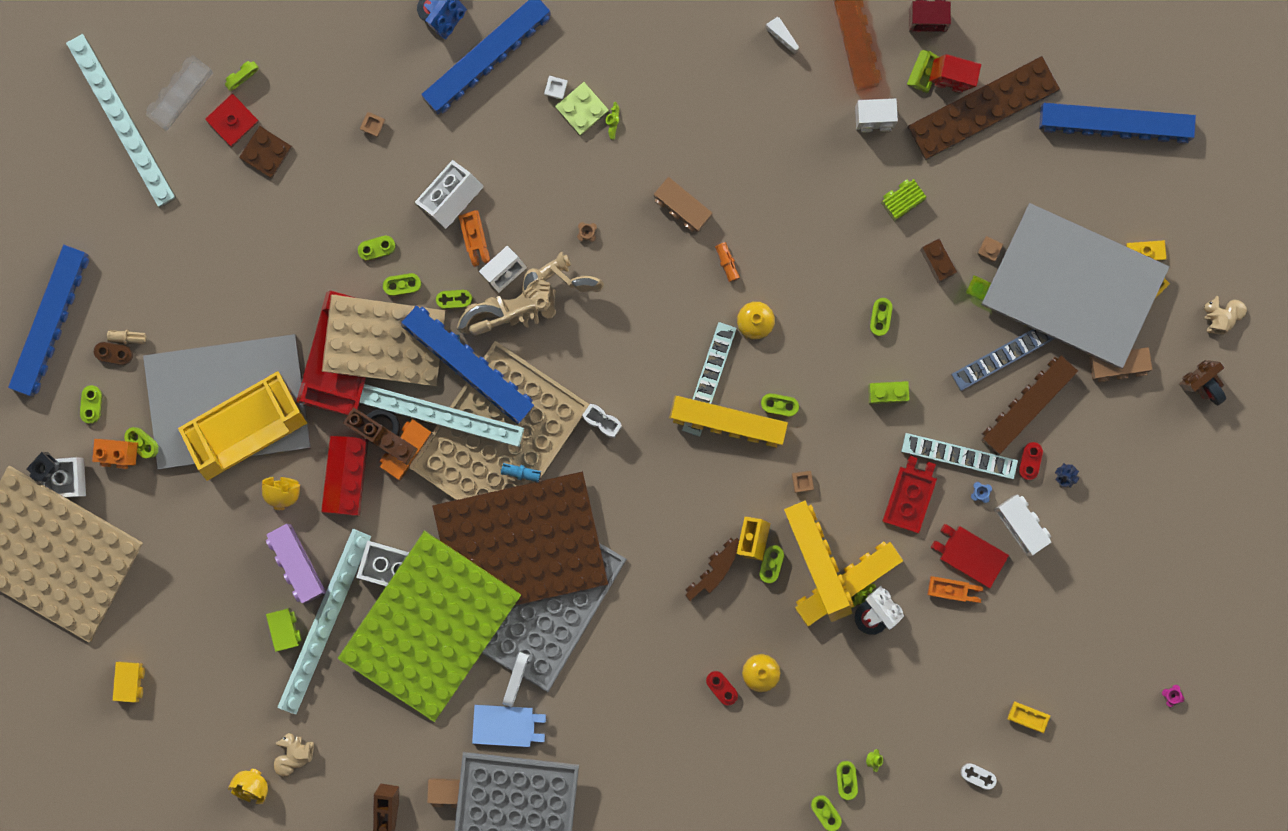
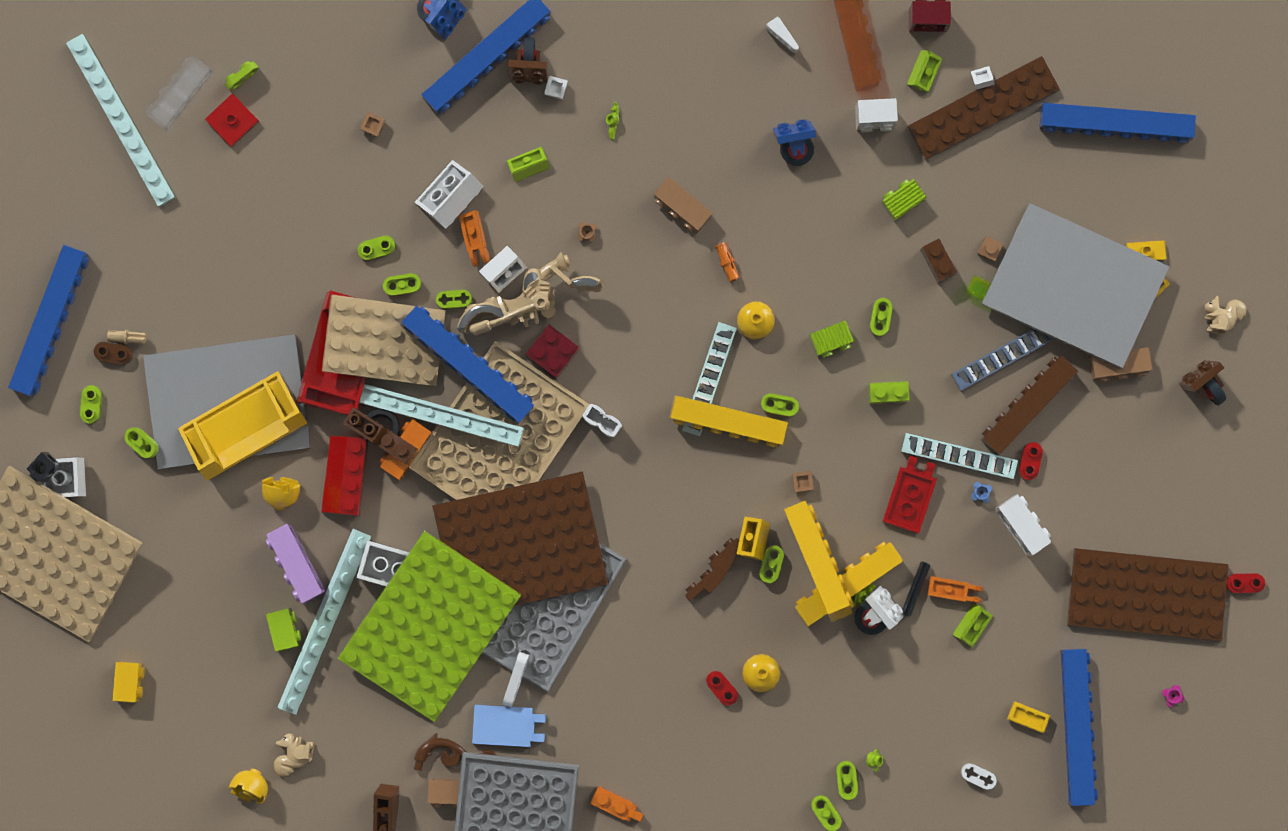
(114, 452): orange brick -> none
(265, 152): reddish brown plate -> none
(434, 742): none -> reddish brown plant
(520, 472): dark azure pin -> none
(528, 65): none -> reddish brown plate
(528, 164): none -> lime slope
(552, 351): none -> dark red brick
(582, 108): yellowish green plate -> none
(615, 805): none -> orange hinge
(795, 141): none -> blue plate
(831, 338): none -> lime brick
(915, 589): none -> black axle
(954, 73): red brick -> none
(971, 555): red tile -> none
(972, 625): none -> lime slope
(982, 77): none -> white plate
(1067, 475): dark blue gear -> none
(1078, 727): none -> blue brick
(1147, 594): none -> reddish brown plate
(1246, 583): none -> red plate

